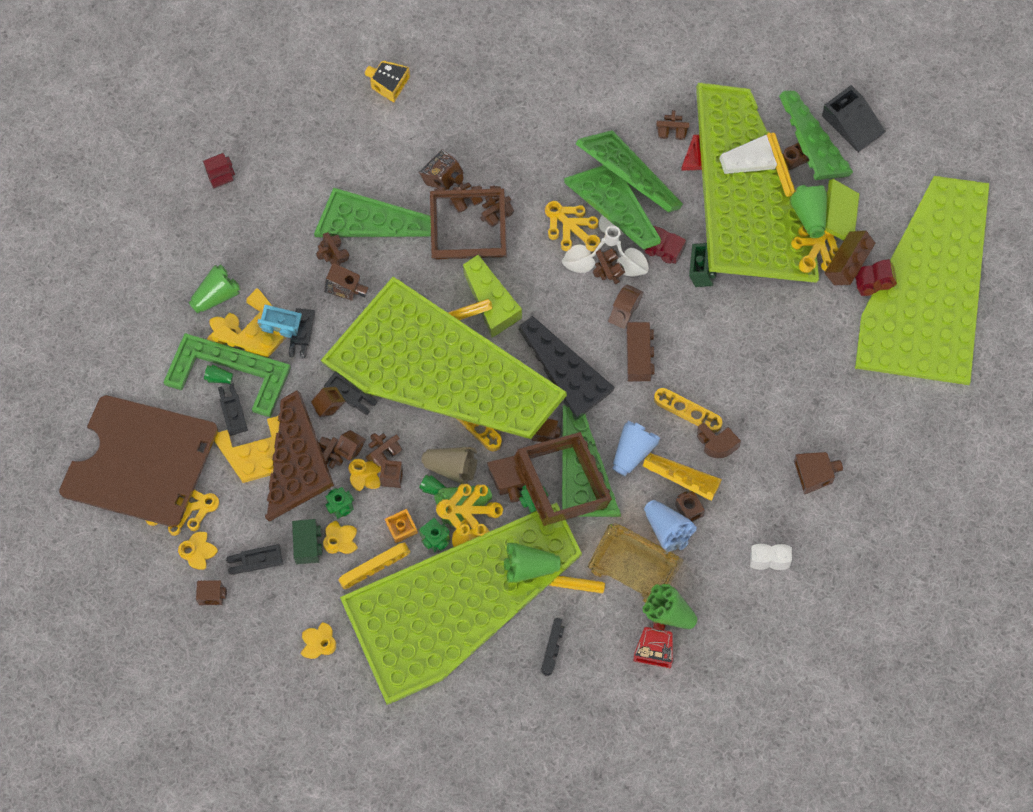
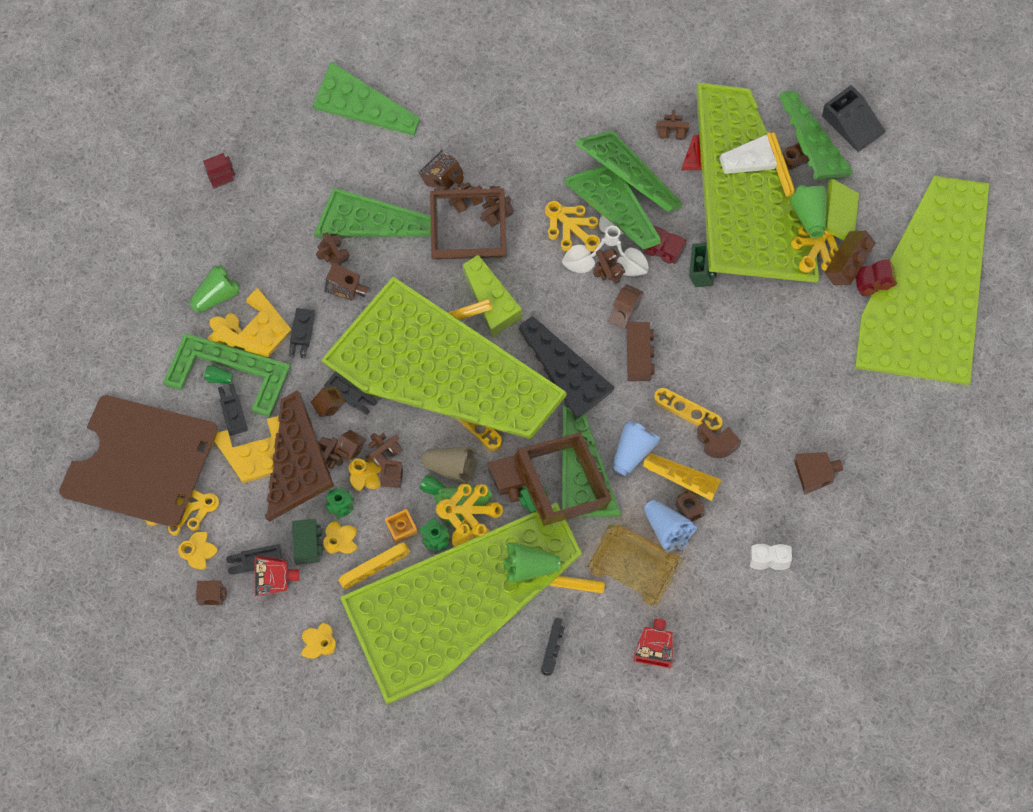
(273, 575): none -> red torso
(279, 320): medium azure bracket -> none
(353, 99): none -> bright green wing
(388, 79): torso -> none
(547, 431): reddish brown brick -> none
(669, 608): bright green cone -> none

